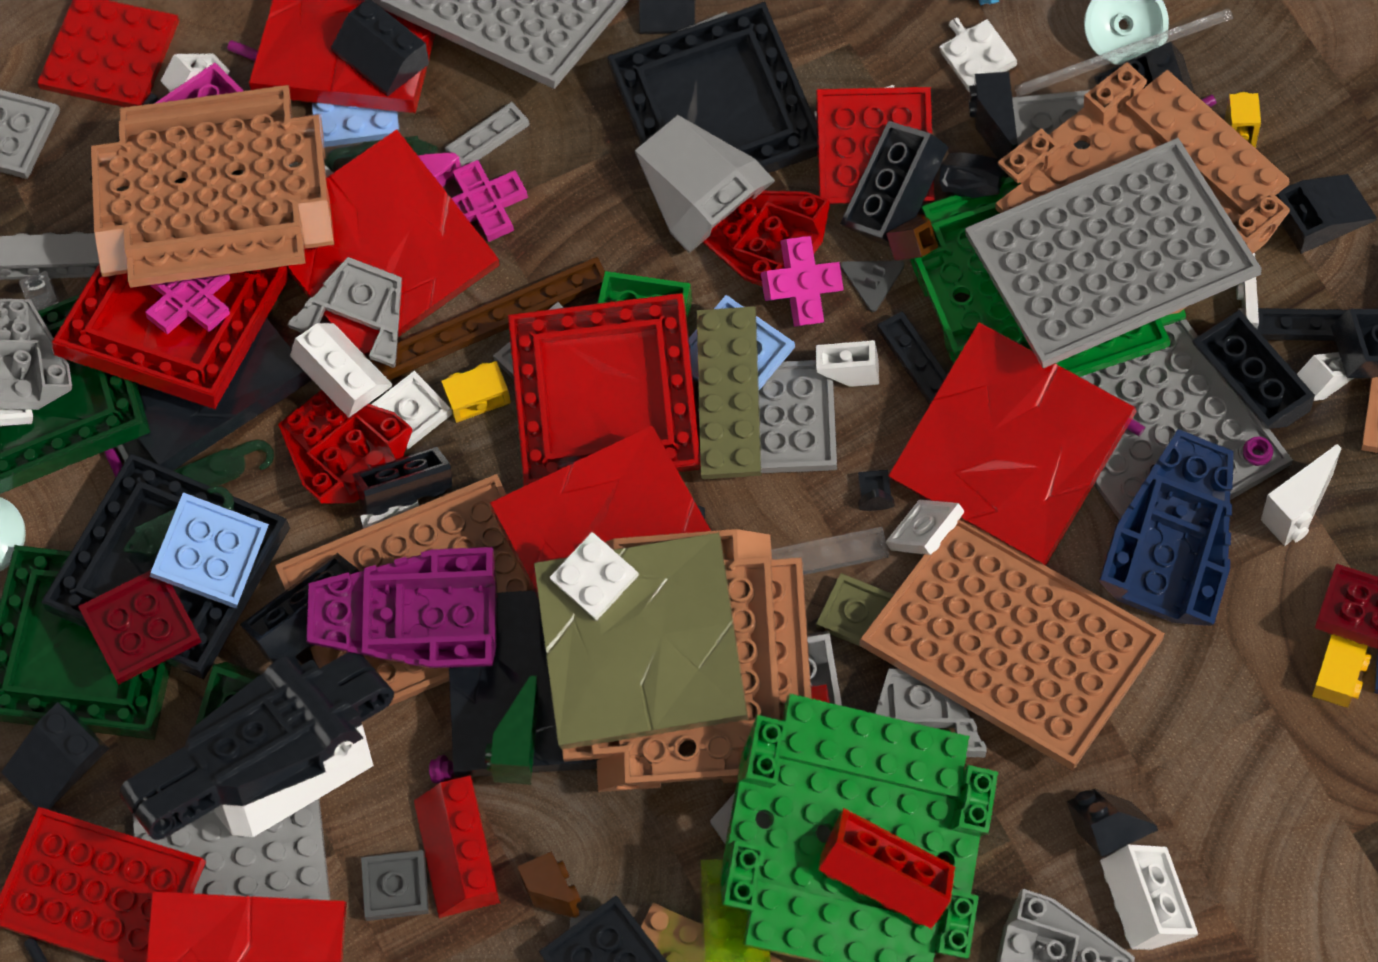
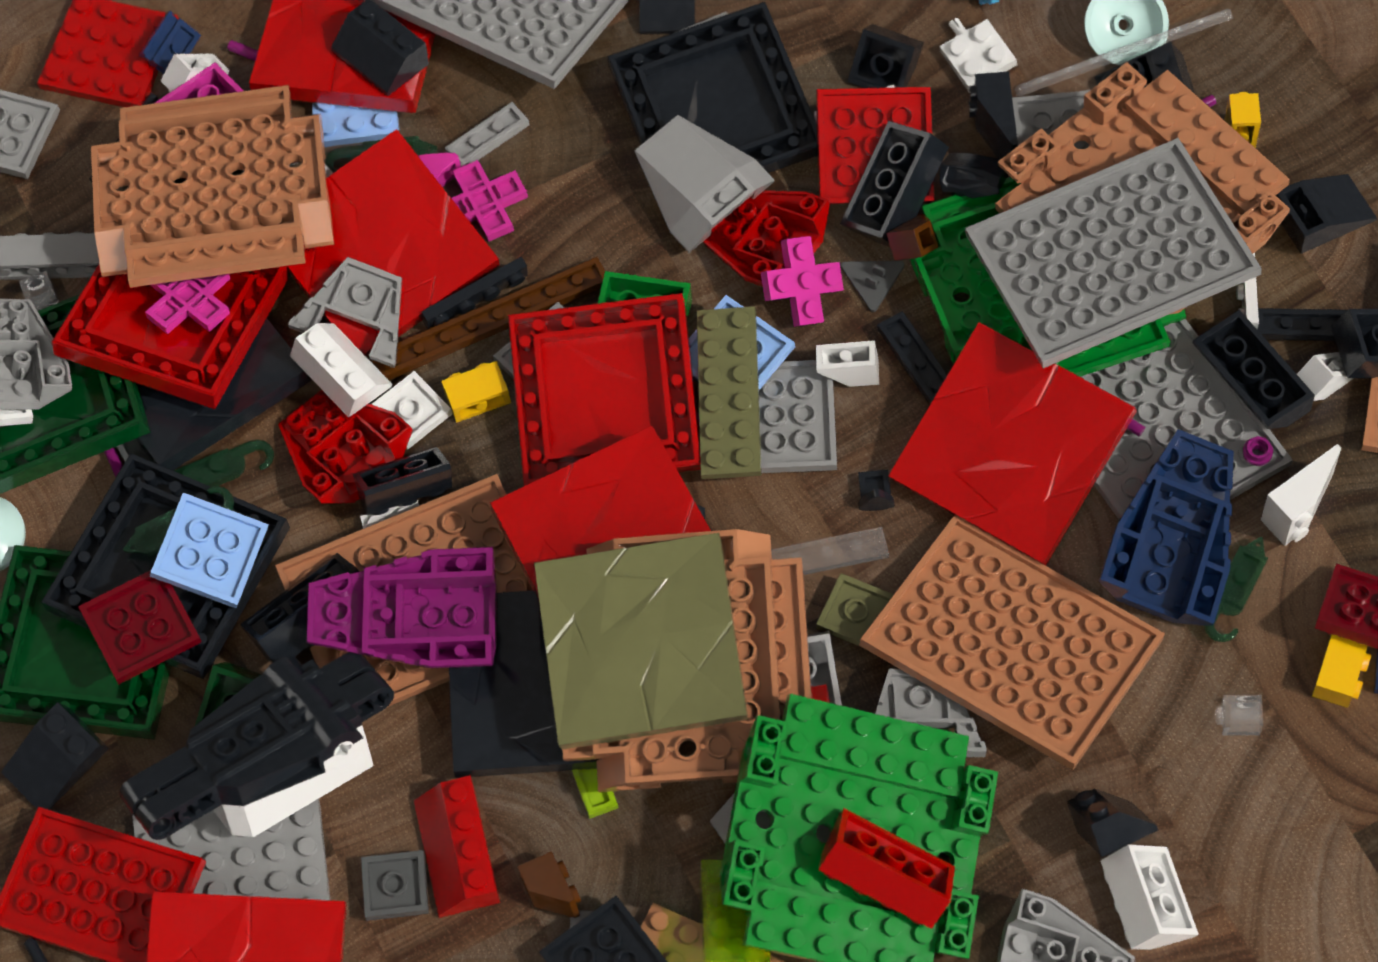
(169, 38): none -> dark blue plate
(441, 769): magenta plate -> none
(483, 289): none -> black plate
(513, 741): dark green slope -> none
(594, 576): white plate -> none
(595, 802): none -> lime tile
(884, 58): none -> black slope
(925, 527): white plate -> none
(1239, 586): none -> clear green plate
(1240, 715): none -> clear brick

